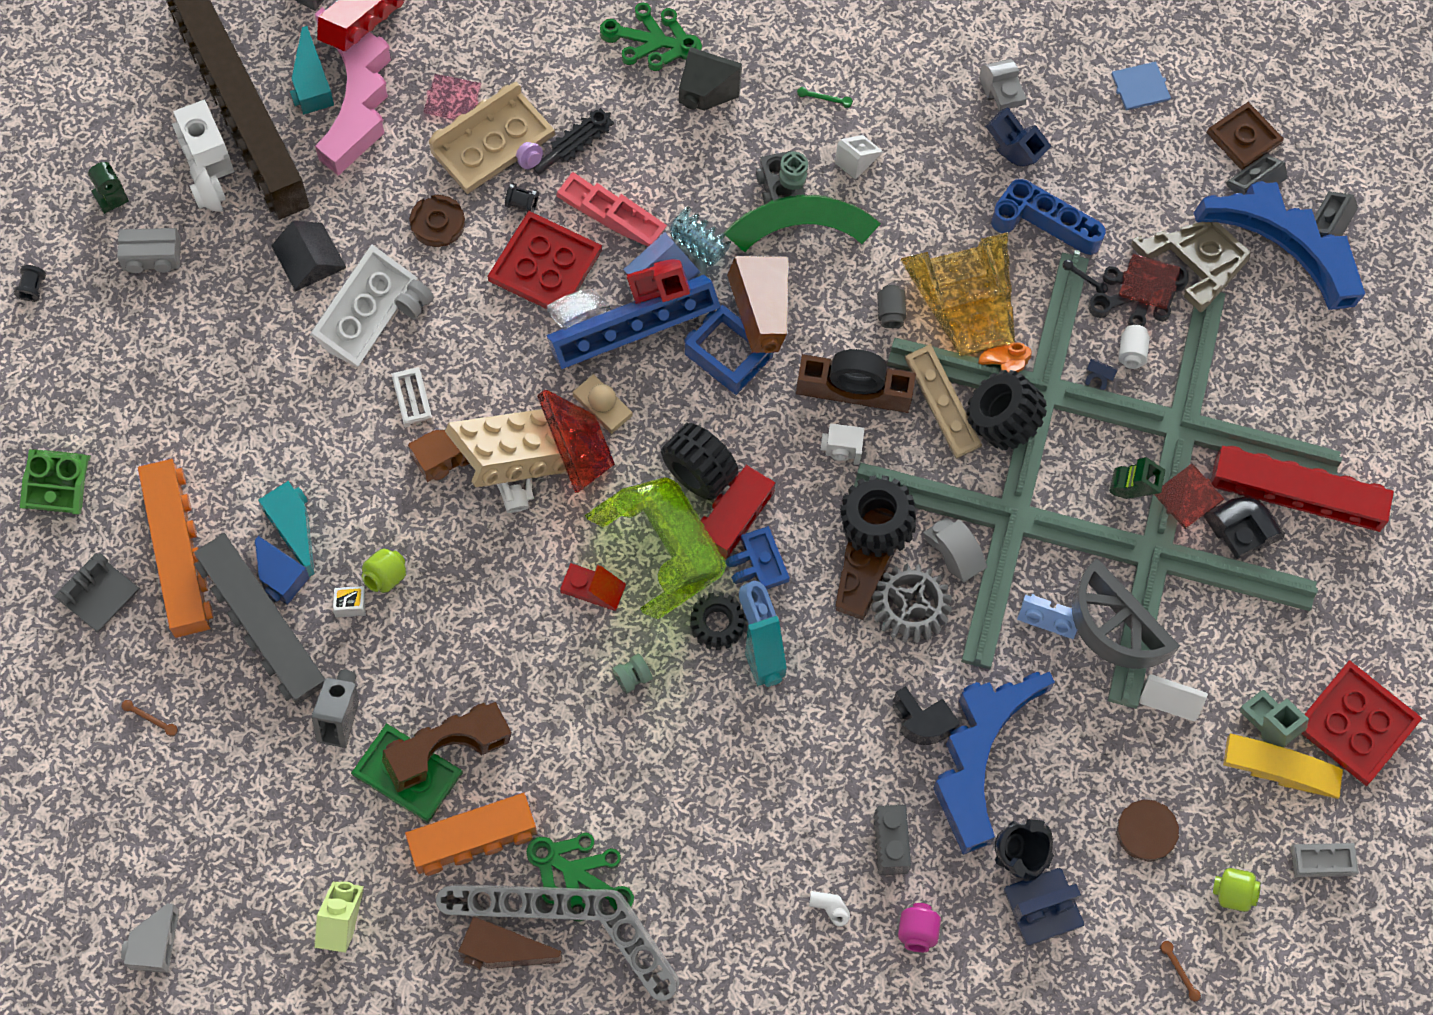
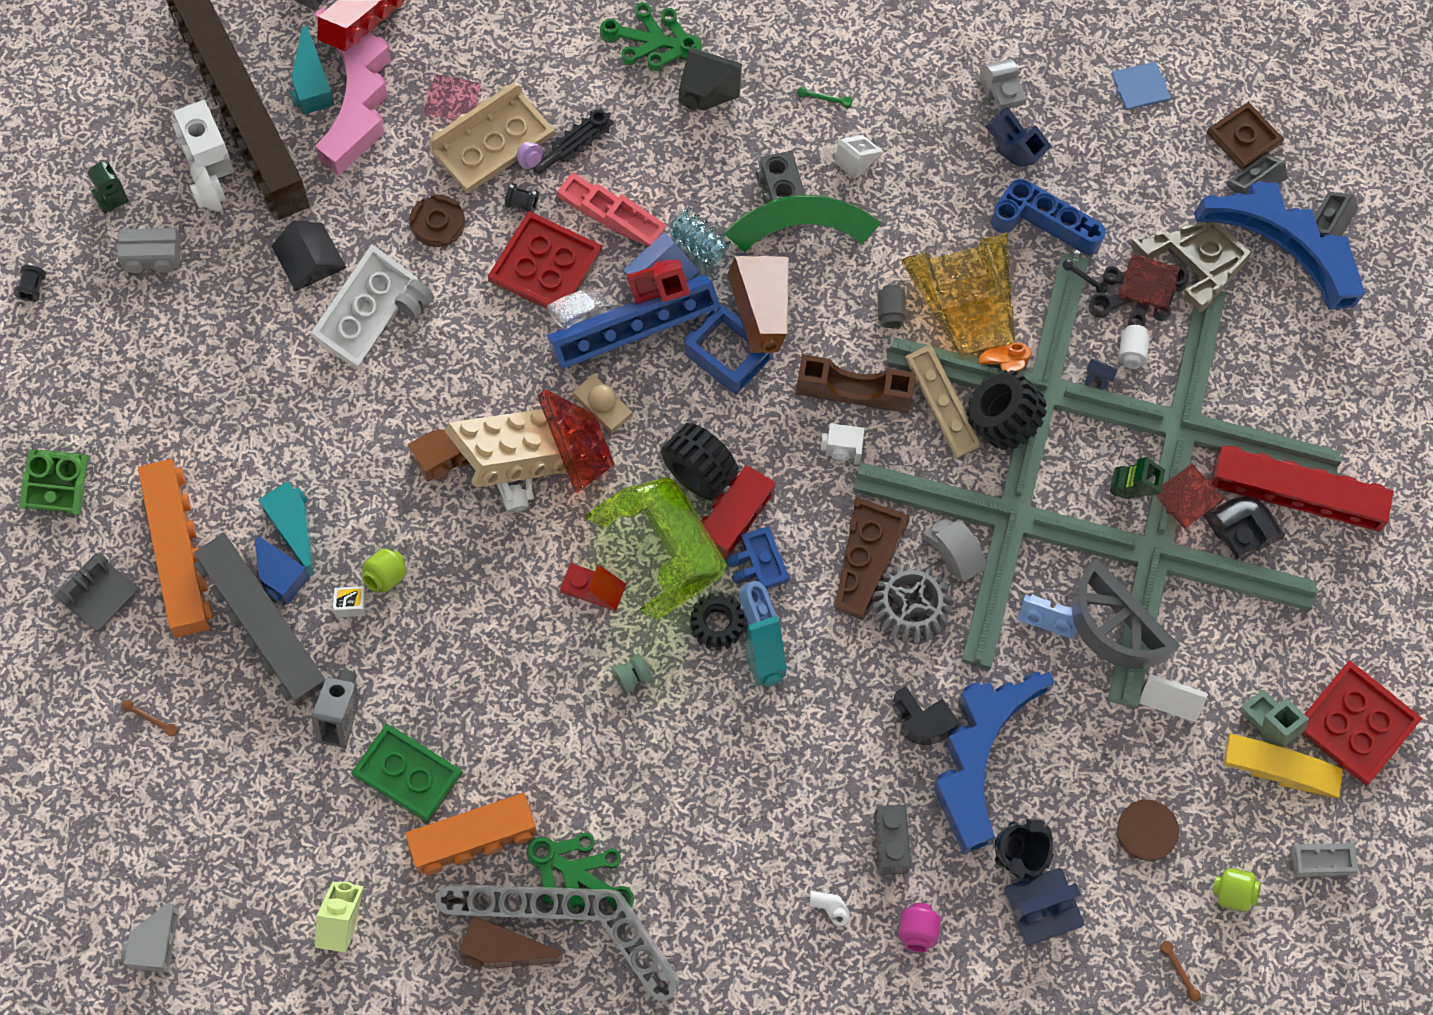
(417, 418): white tile -> none
(481, 730): reddish brown arch -> none
(793, 170): sand green wheel -> none
(858, 371): black tyre -> none
(873, 495): black tyre -> none

